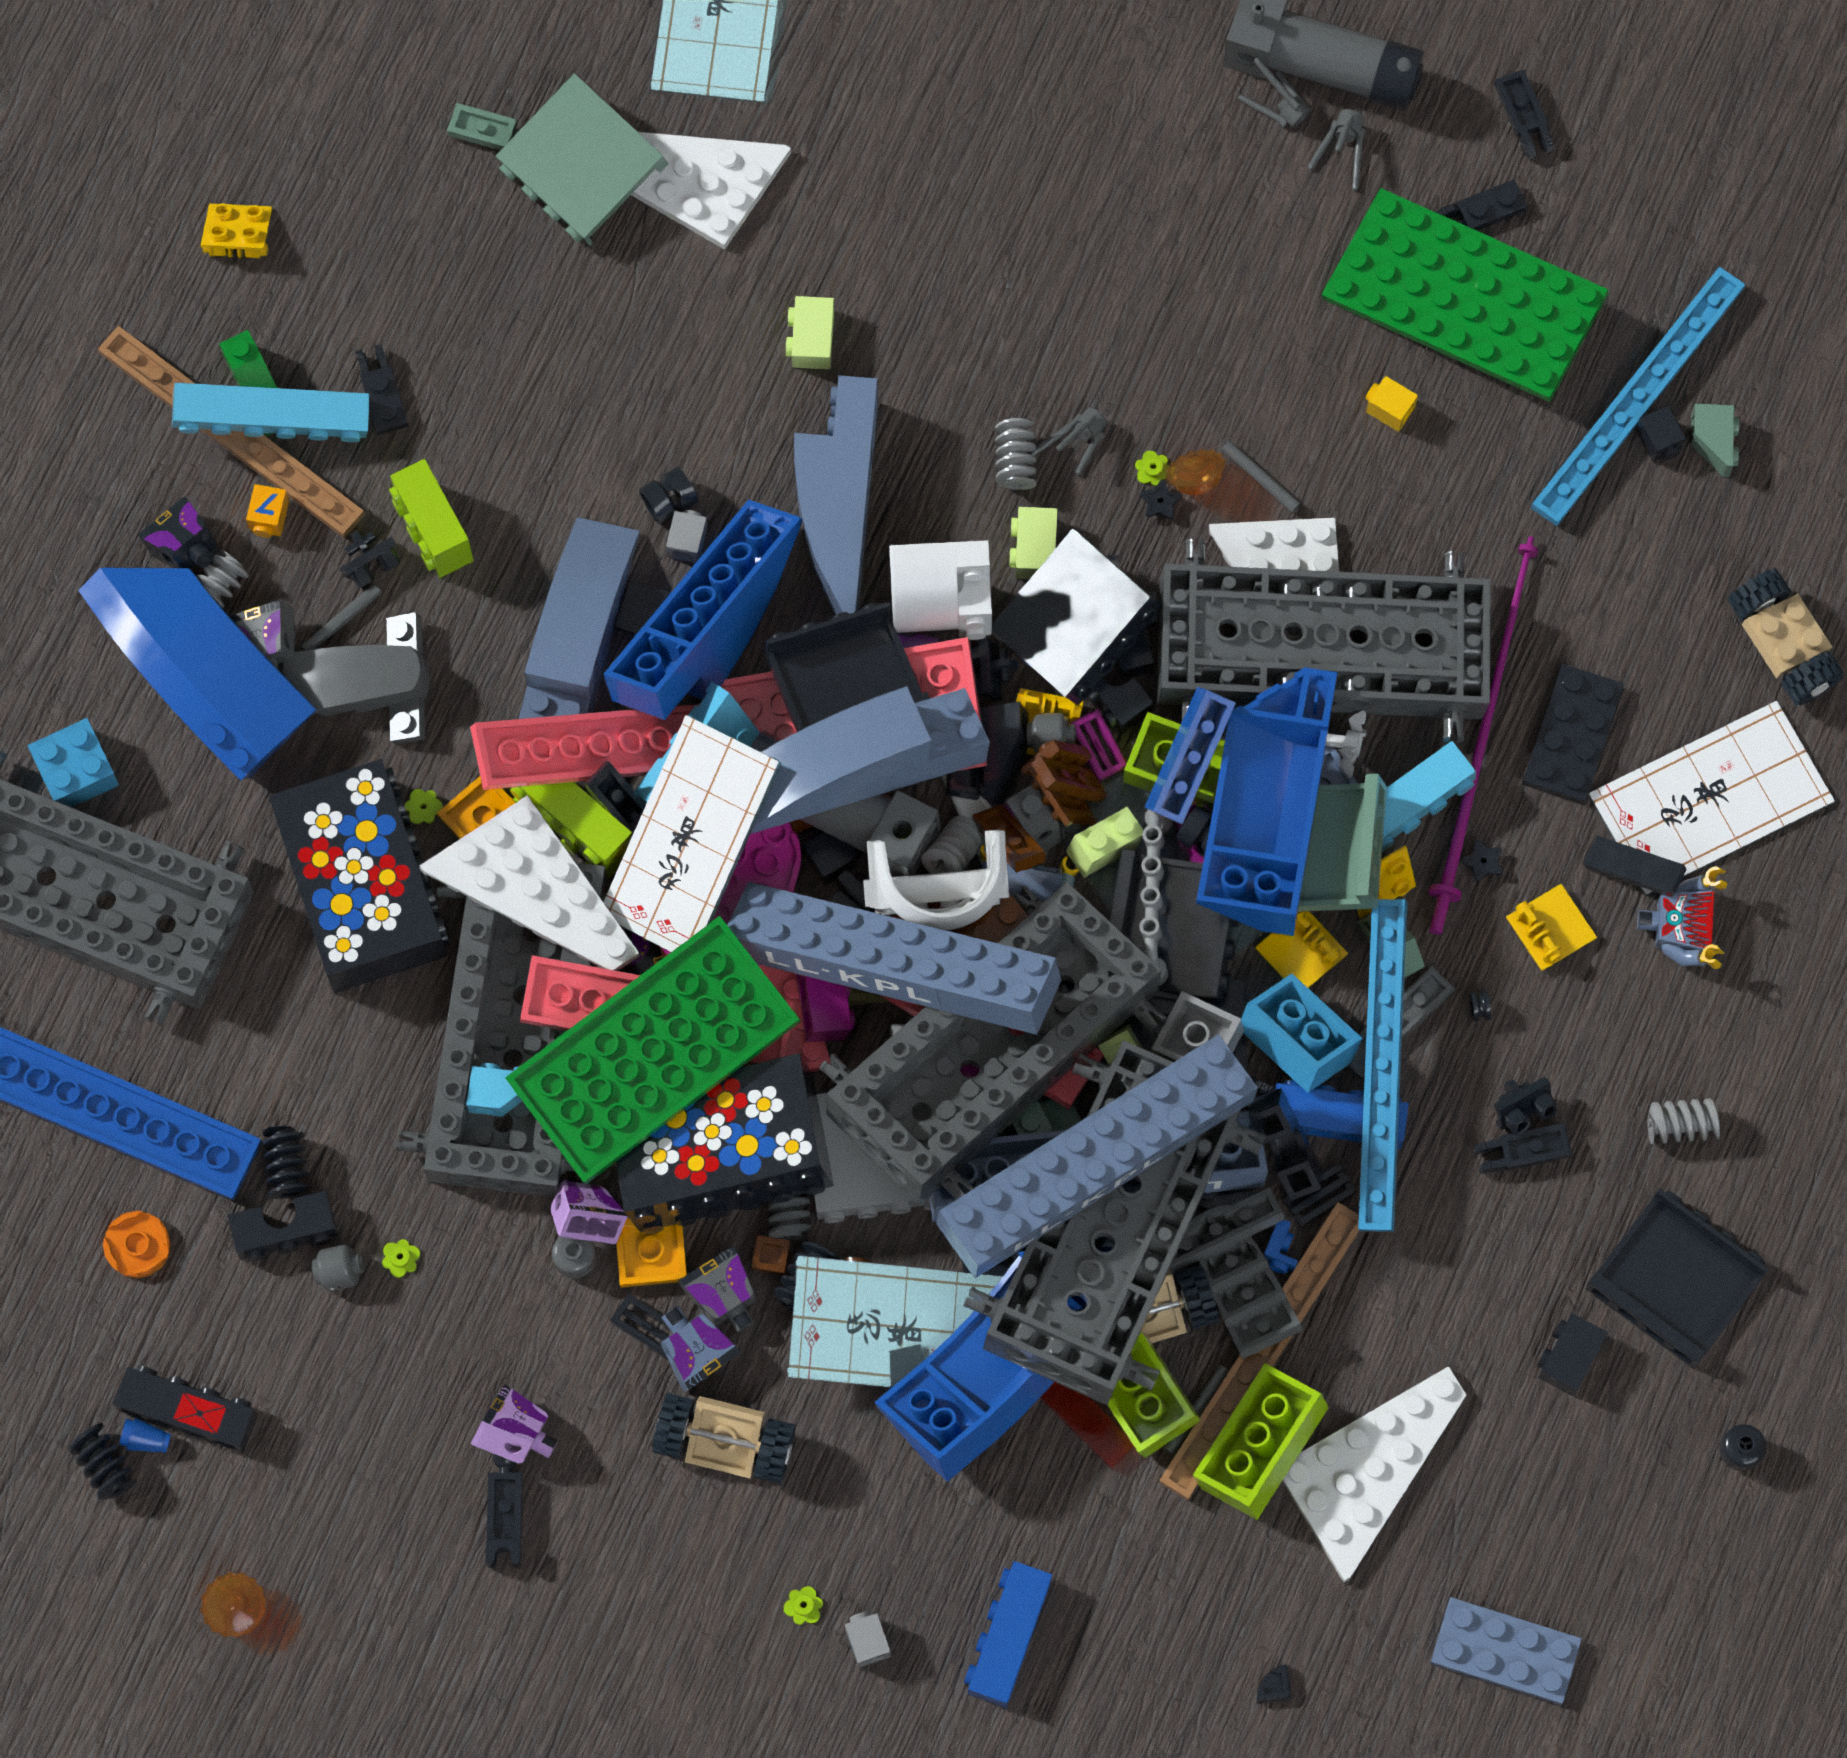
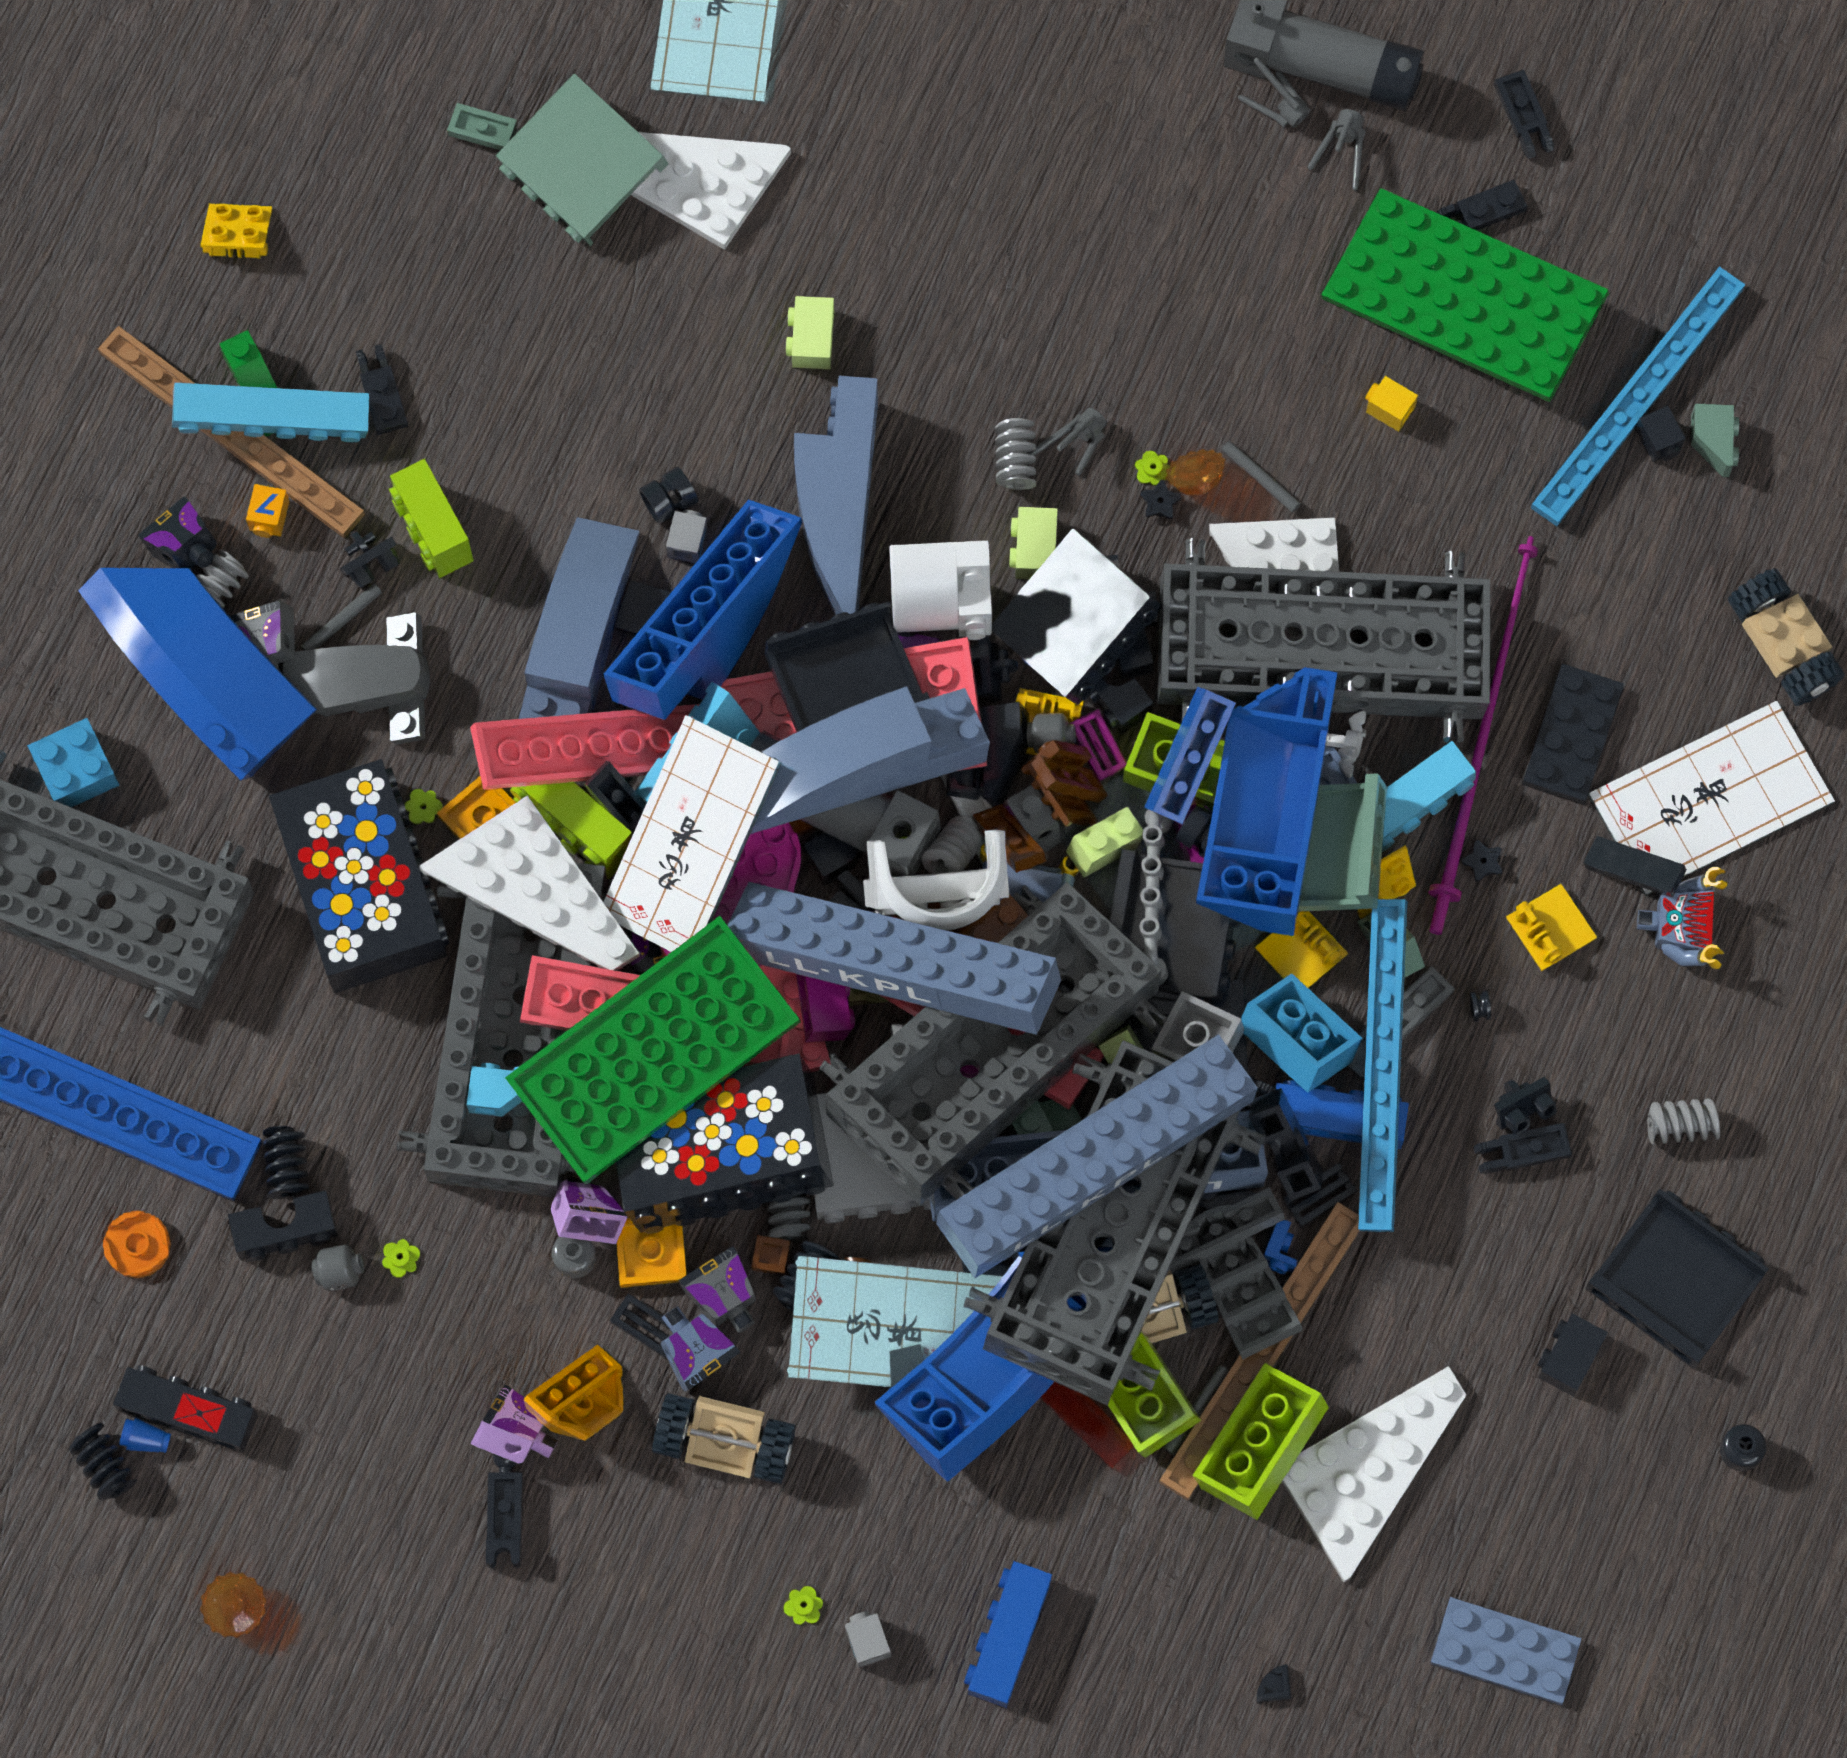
(580, 1396): none -> light orange wedge

